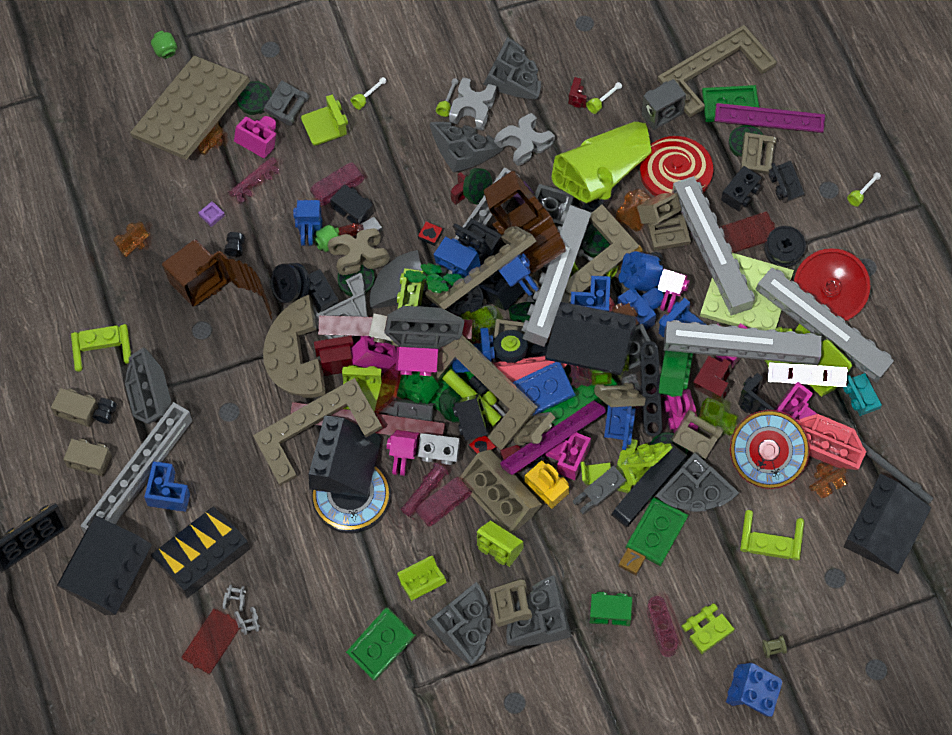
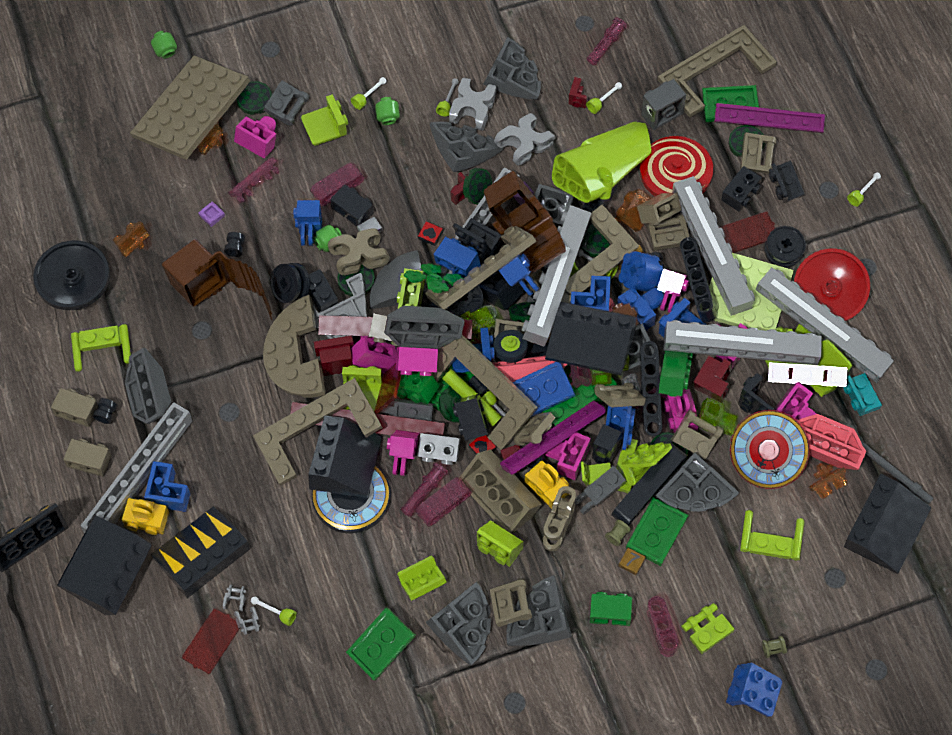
(71, 275): none -> black dish
(145, 516): none -> yellow brick
(287, 616): none -> lime hinge
(351, 229): clear red tile -> none
(387, 111): none -> bright green head
(559, 518): none -> dark tan piece
(606, 445): none -> black piece
(610, 35): none -> clear pink pin
(617, 532): none -> olive bush
(698, 286): none -> black beam

